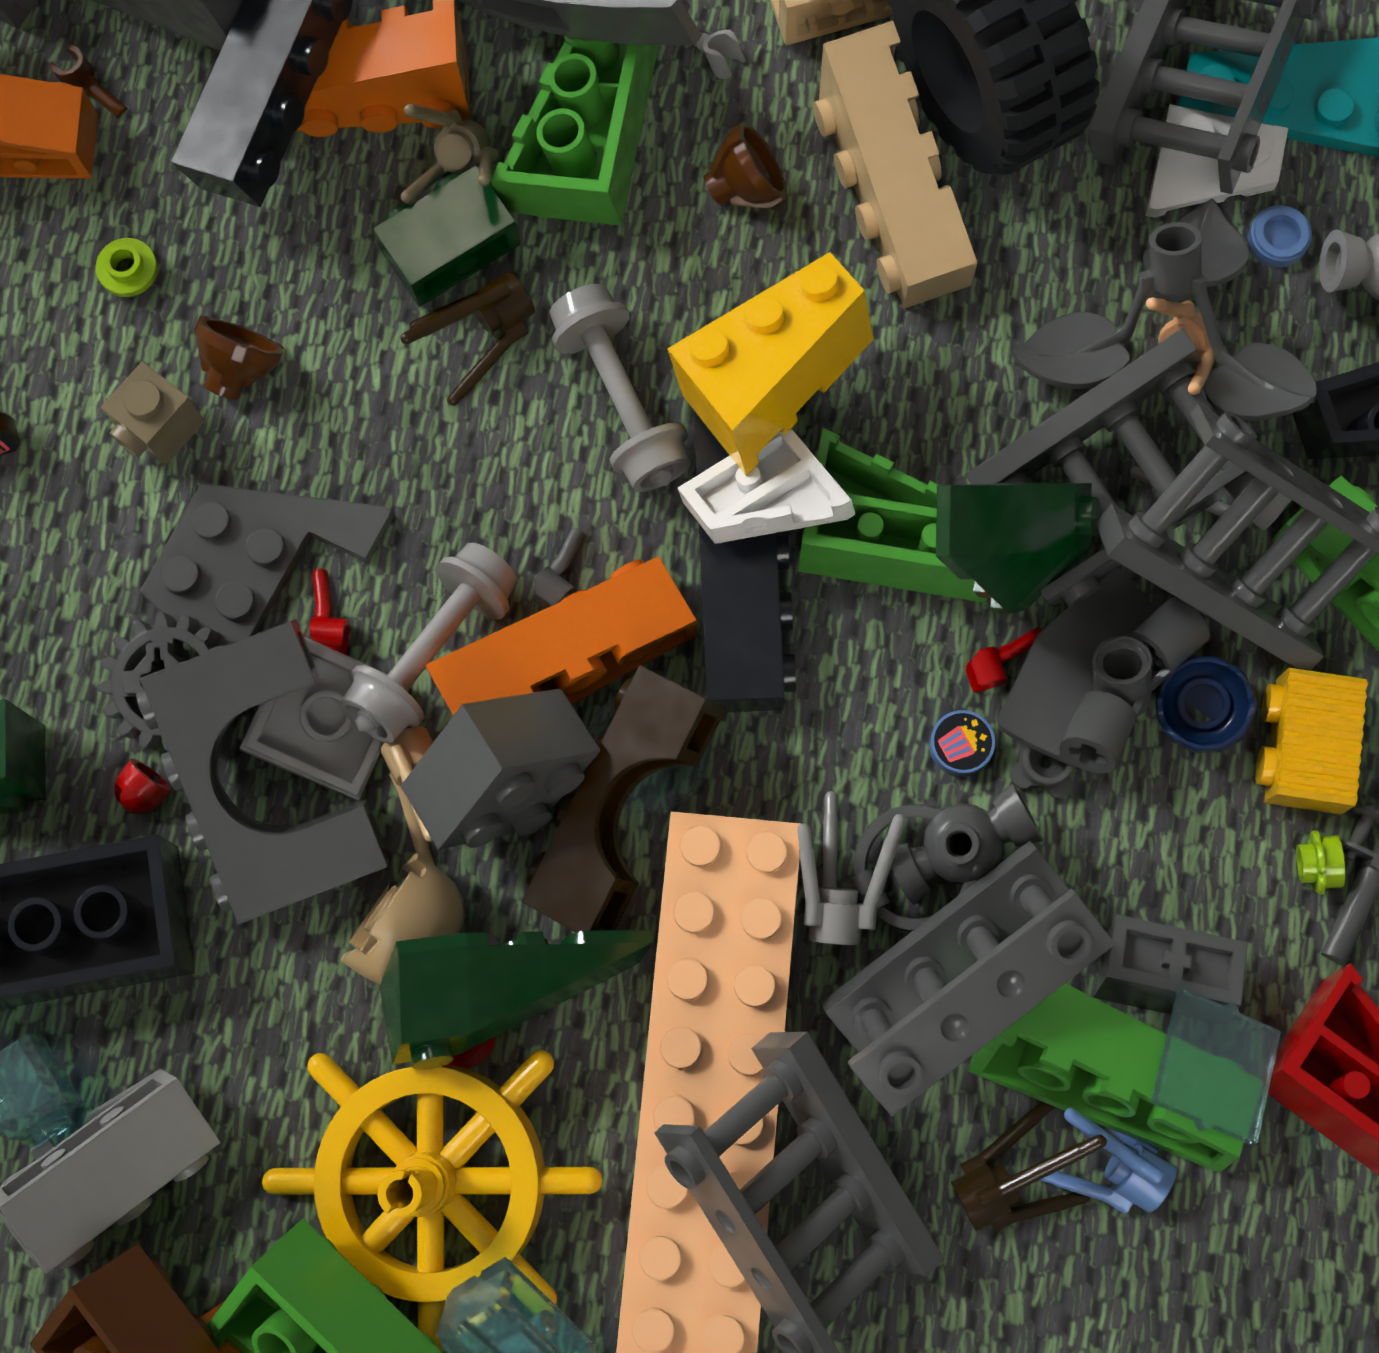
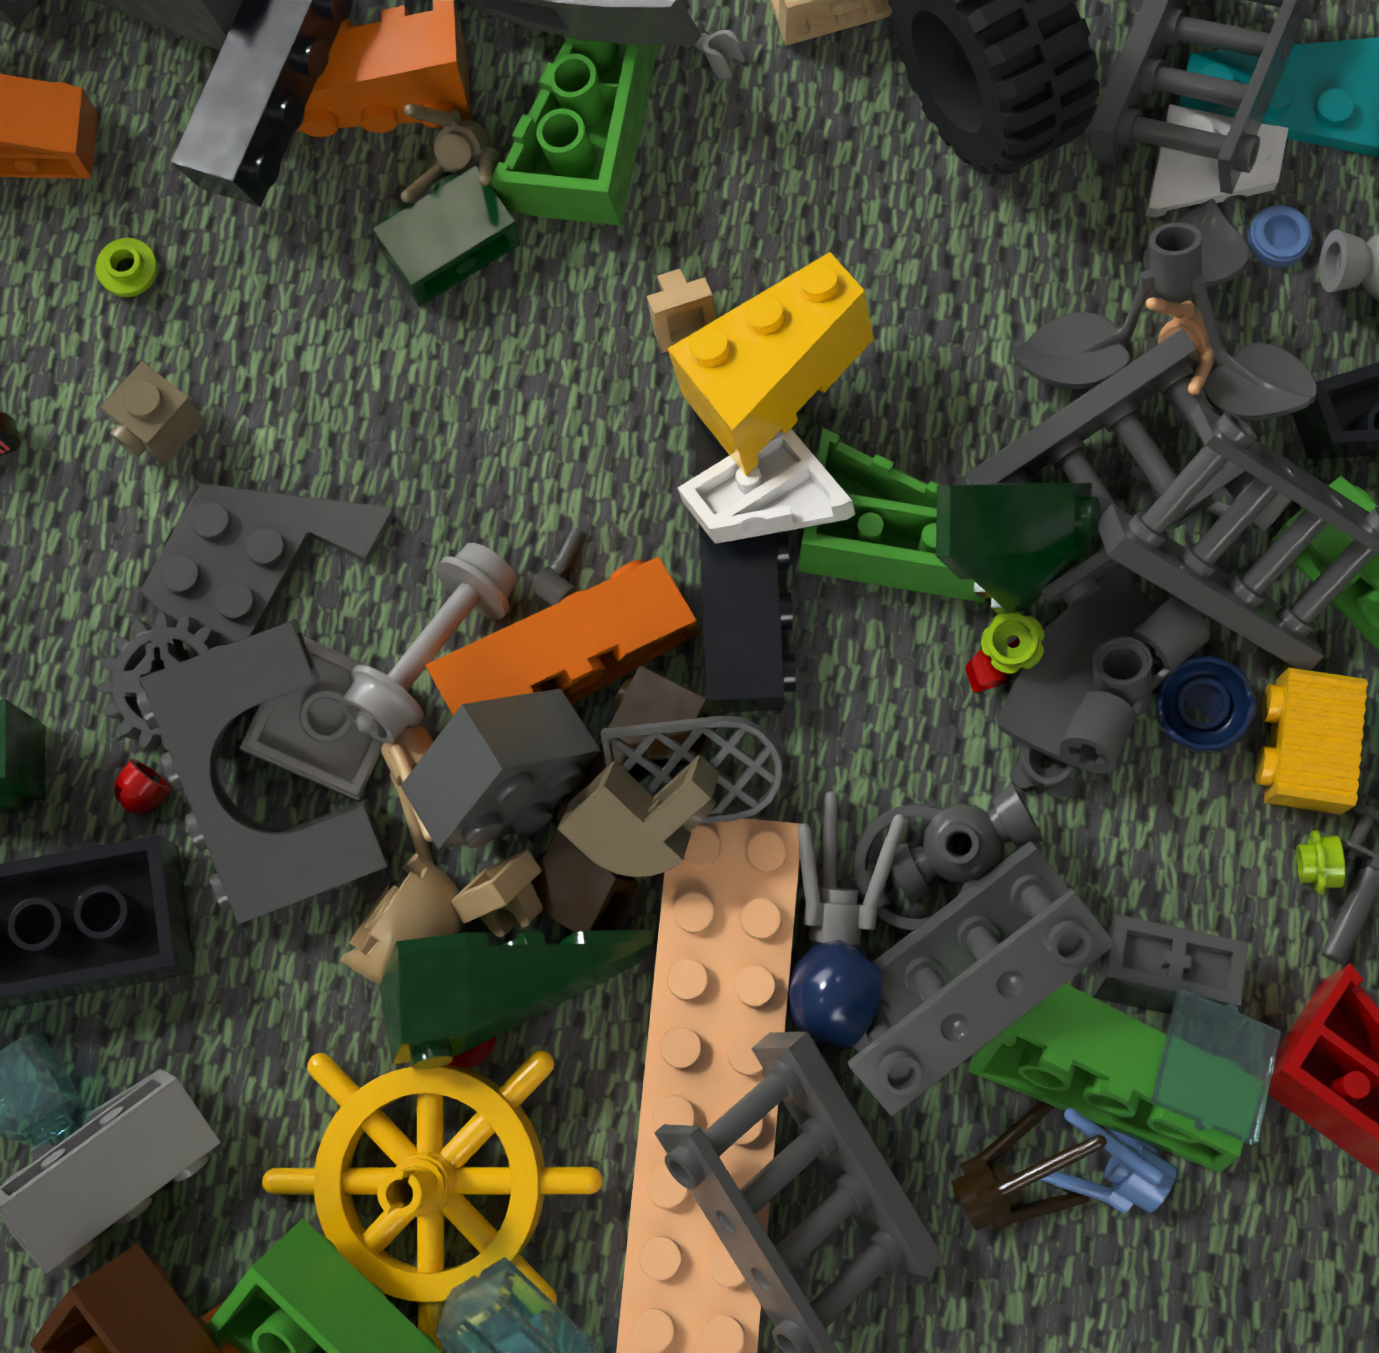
(83, 76): reddish brown hand -> none
(233, 356): reddish brown piece -> none
(323, 628): red hand -> none
(496, 306): dark brown plant -> none
(501, 895): none -> tan tile
(588, 320): light grey piece -> none
(629, 828): none -> dark tan brick
(679, 308): none -> tan tile
(705, 725): none -> dark grey window
(740, 170): reddish brown piece -> none
(835, 993): none -> dark blue hair
(892, 167): tan wedge -> none
(962, 743): tile -> none
(996, 637): none -> lime plate

